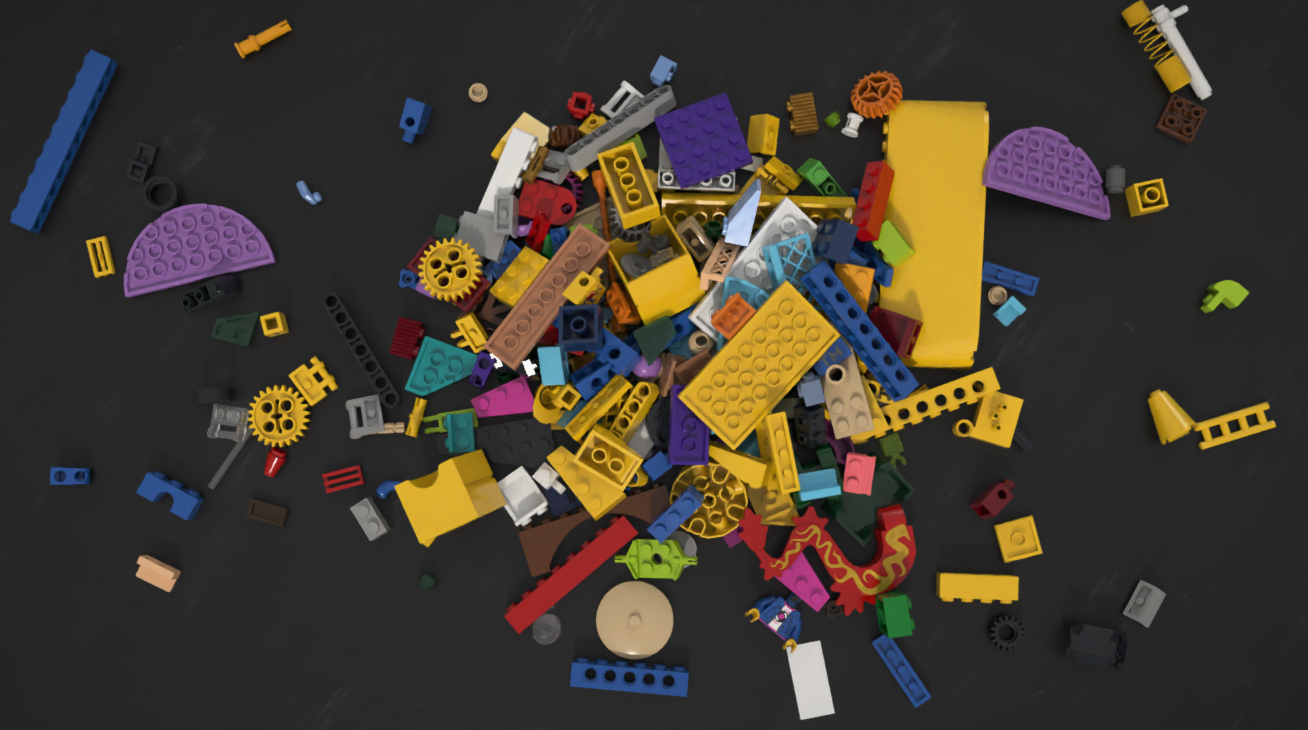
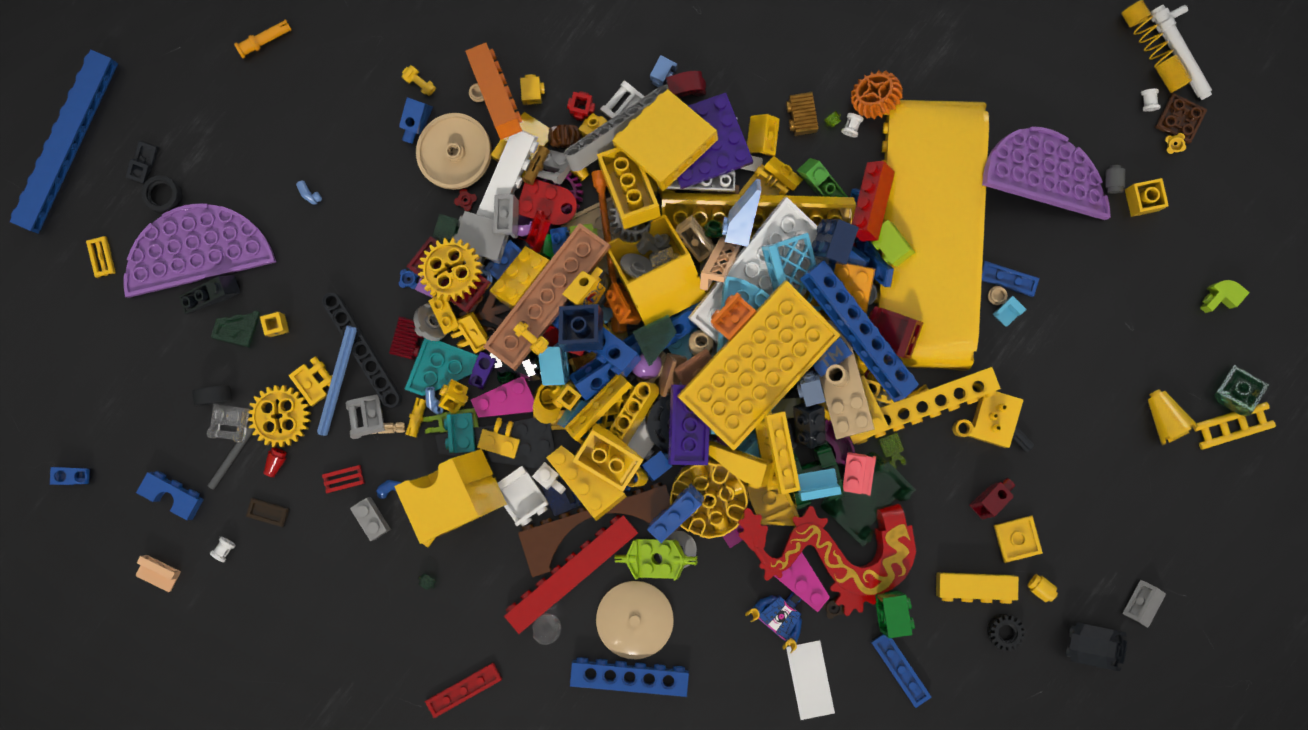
(222, 549): none -> white bush
(336, 381): none -> medium blue axle
(411, 74): none -> yellow bar
(424, 327): none -> light grey plate
(431, 401): none -> medium blue arm
(444, 315): none -> yellow hinge
(453, 151): none -> tan dish
(453, 396): none -> yellow brick
(463, 690): none -> red tile
(471, 198): none -> red plate
(493, 90): none -> orange brick
(499, 443): none -> yellow hinge
(531, 90): none -> yellow brick
(538, 345): none -> yellow bar
(666, 138): none -> yellow panel
(687, 84): none -> dark red brick
(1042, 588): none -> yellow brick
(1150, 100): none -> white bush
(1179, 138): none -> yellow plate
(1241, 391): none -> clear green slope

